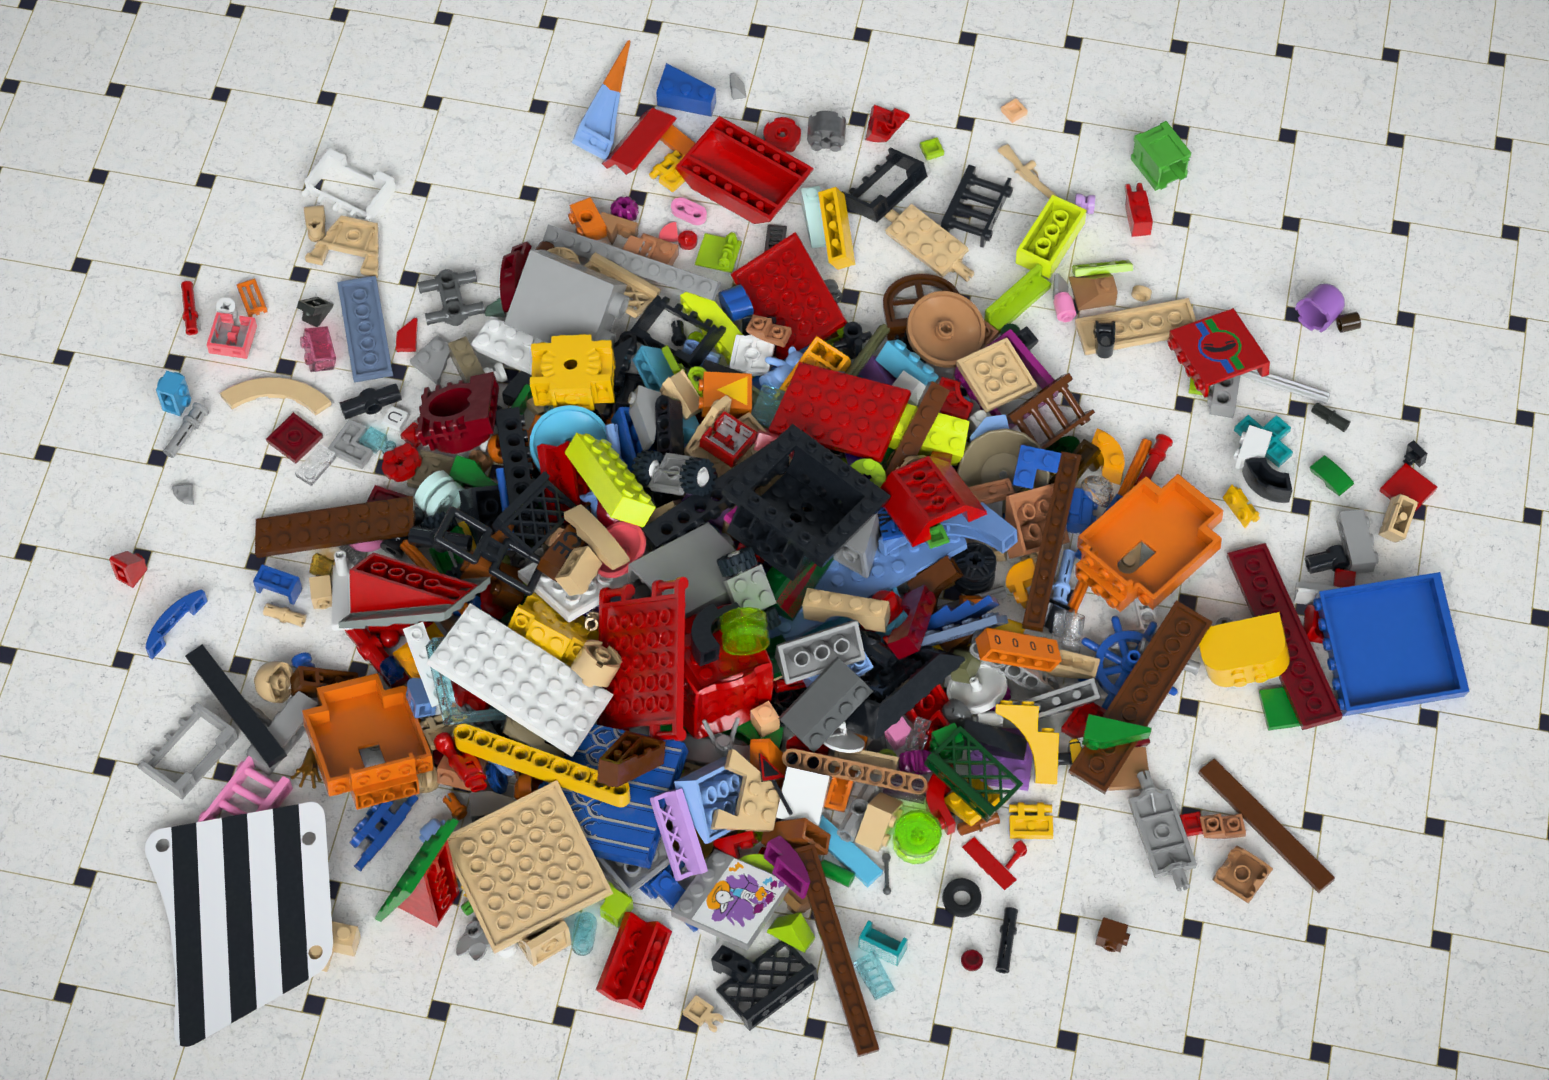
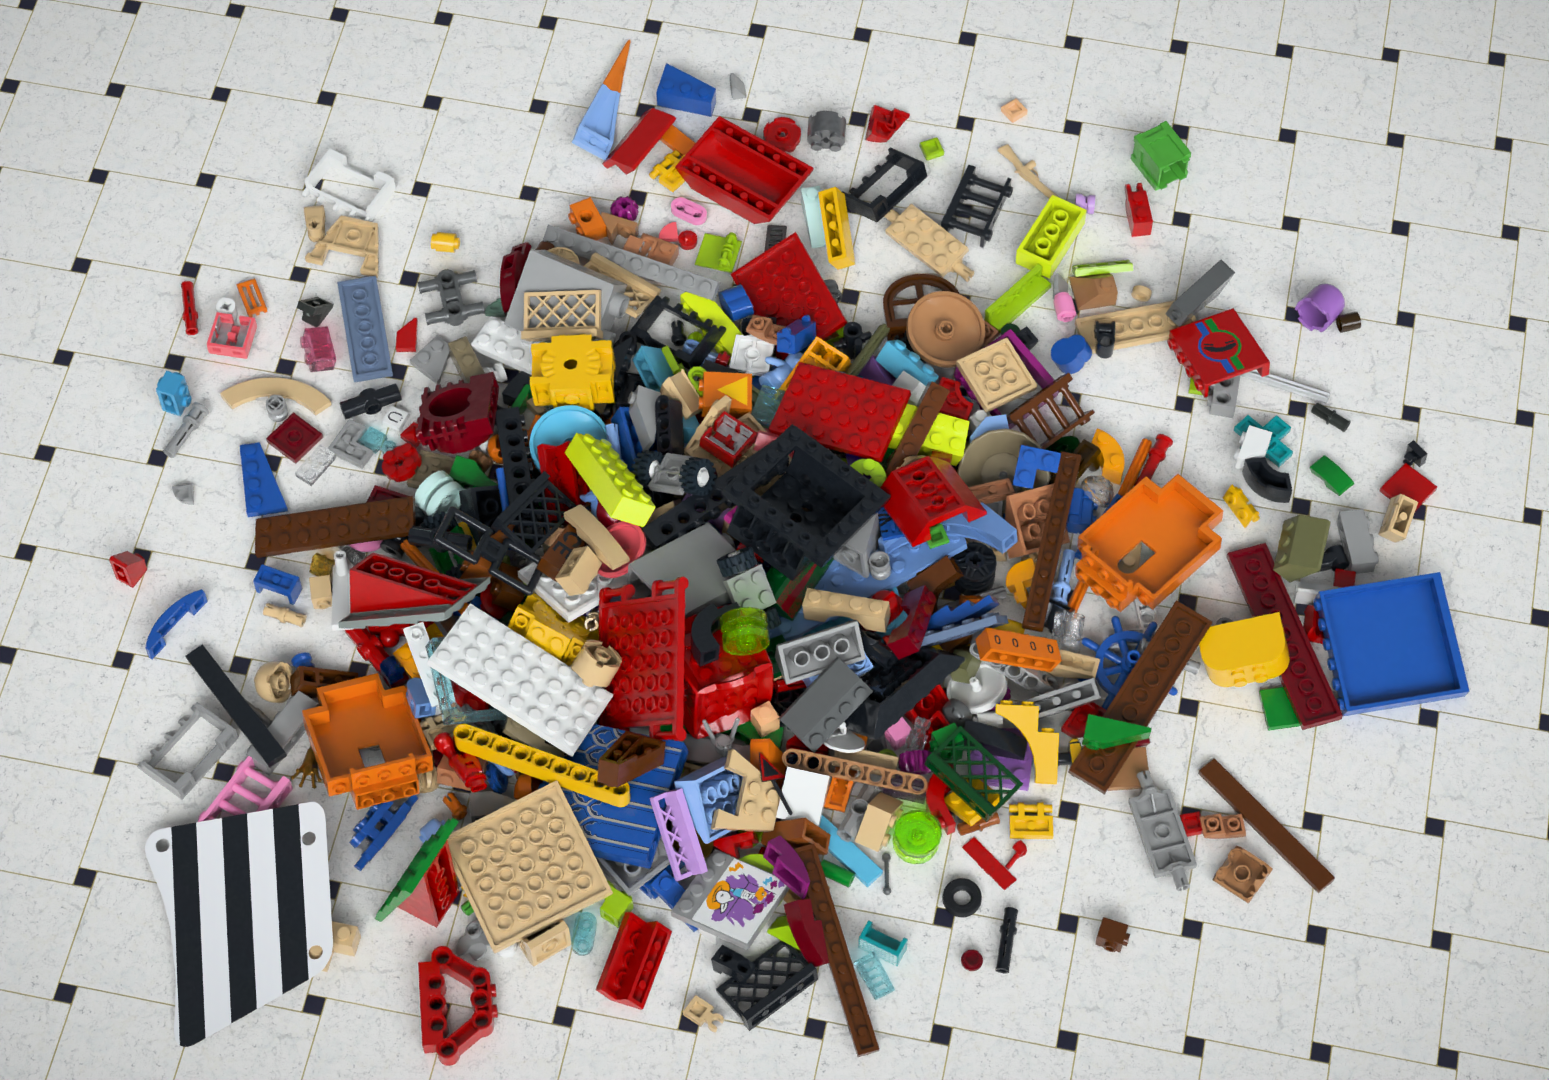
(260, 486): none -> blue wing
(276, 408): none -> light grey wheel
(445, 242): none -> yellow brick
(469, 1032): none -> red brick
(544, 333): none -> tan fence
(722, 359): none -> red plate
(796, 335): none -> blue brick
(807, 931): none -> dark red slope
(880, 565): none -> light grey wheel
(1071, 354): none -> blue piece
(1200, 293): none -> dark grey slope
(1301, 547): none -> olive slope

